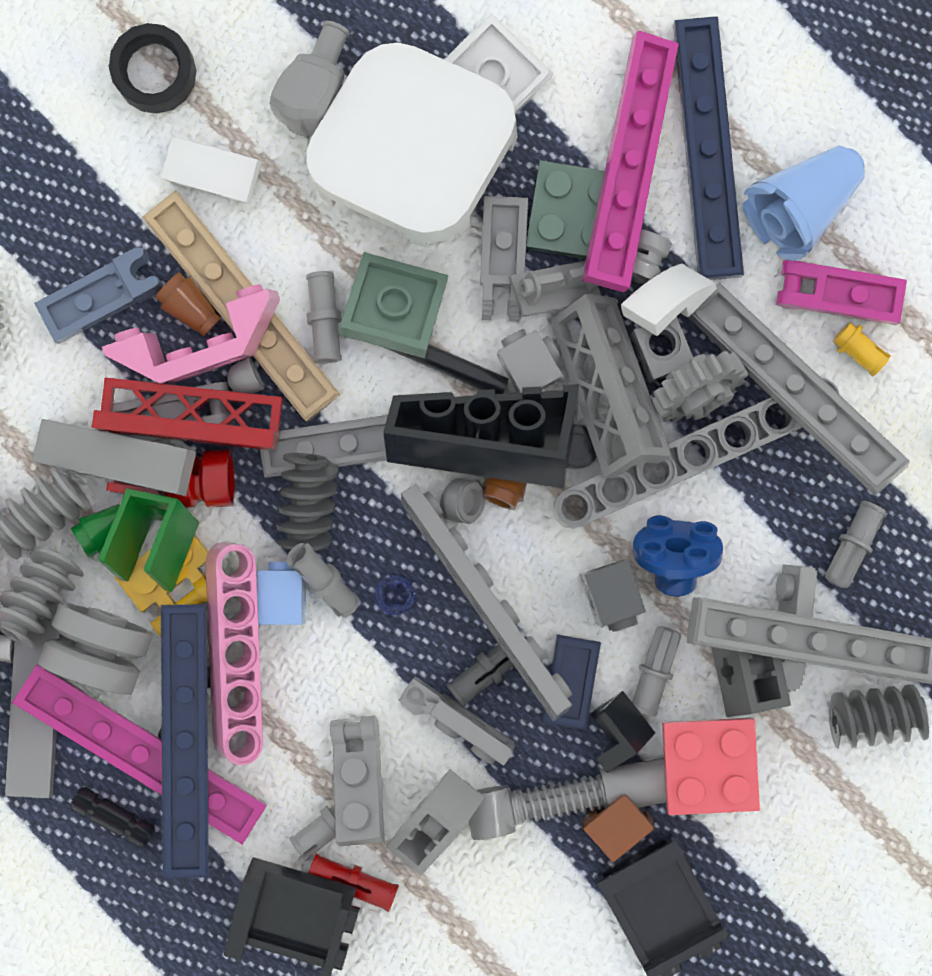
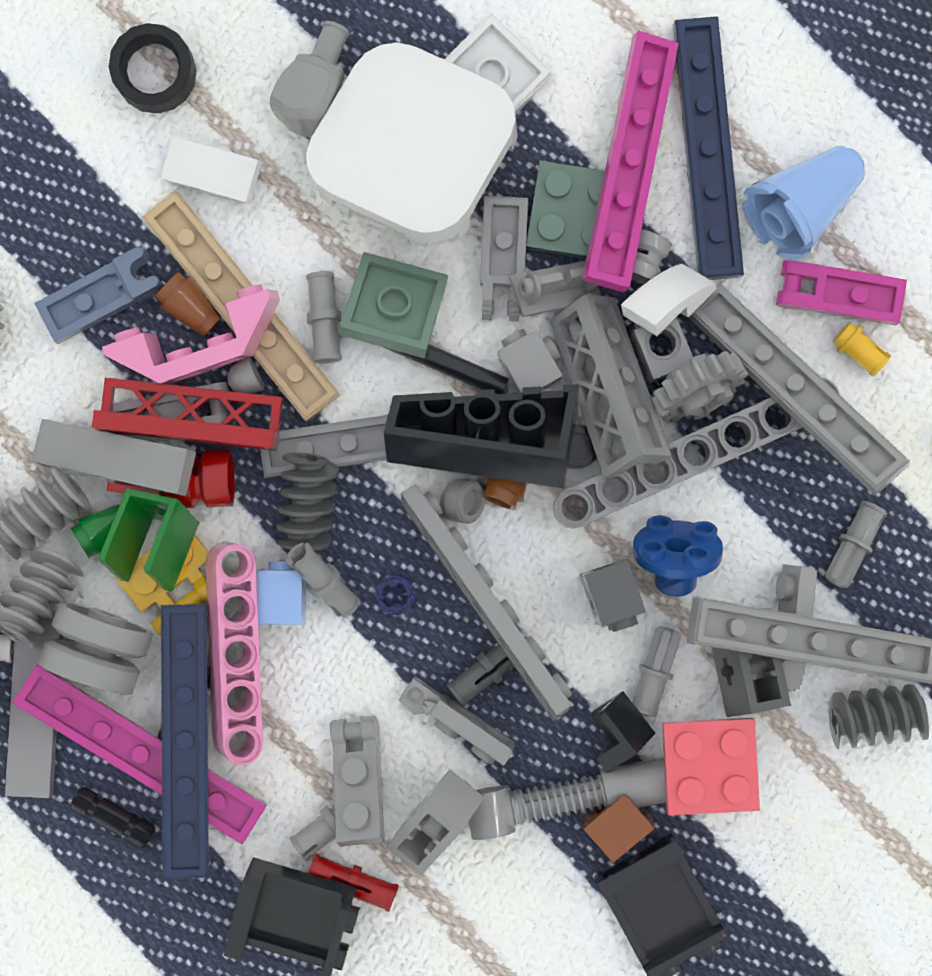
(577, 665): dark blue tile -> none

